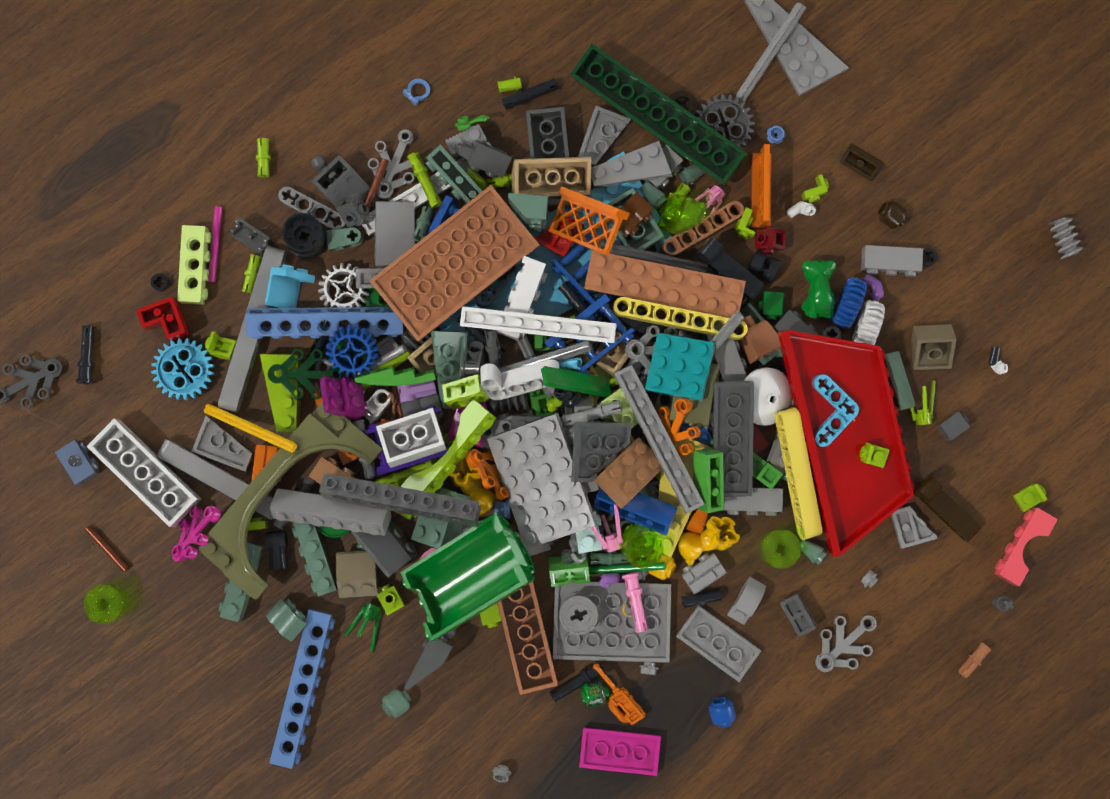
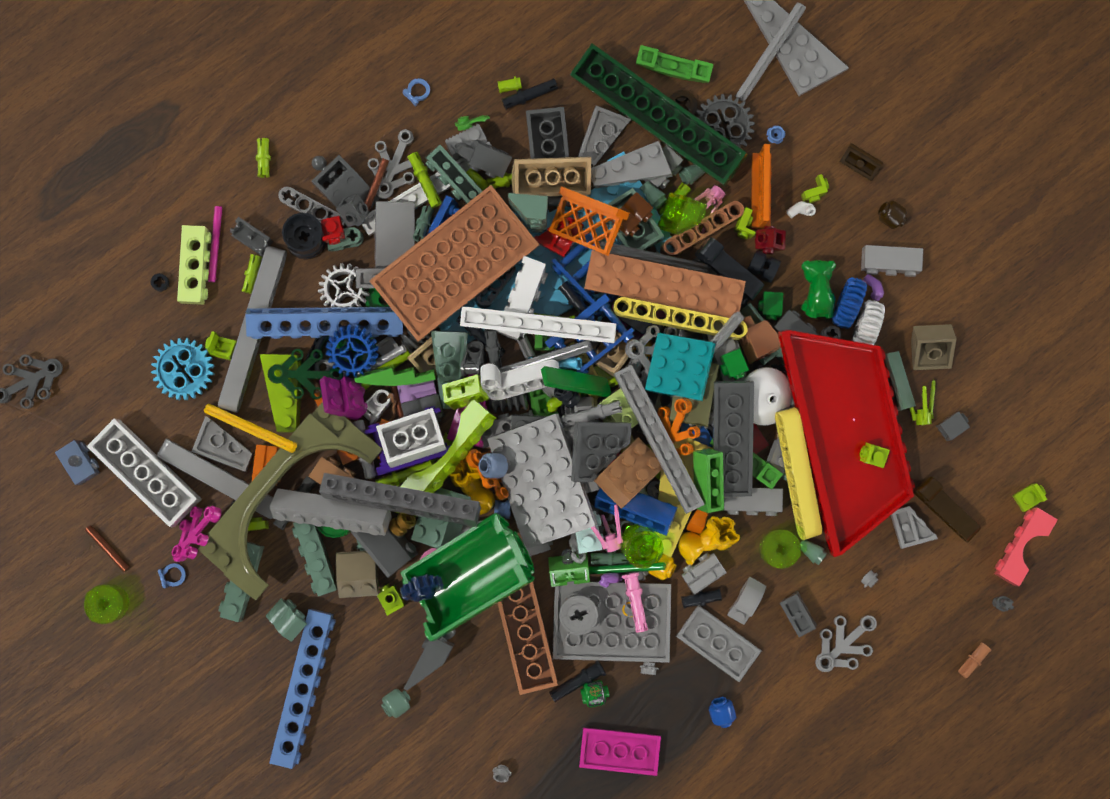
(85, 364): black pin -> none
(162, 572): none -> medium blue piece
(165, 314): red brick -> none
(276, 543): black piece -> none
(285, 286): medium azure bracket -> none
(332, 230): none -> red bracket
(370, 613): green plant -> none
(401, 523): none -> pearl gold wheel
(422, 588): none -> dark blue gear
(491, 616): lime brick -> none
(493, 465): none -> sand blue head
(622, 698): orange piece -> none
(674, 66): none -> bright green slope
(733, 365): none -> green brick
(845, 418): medium azure beam -> none
(934, 257): black bush -> none
(995, 363): arm -> none
(1065, 237): light grey piece -> none

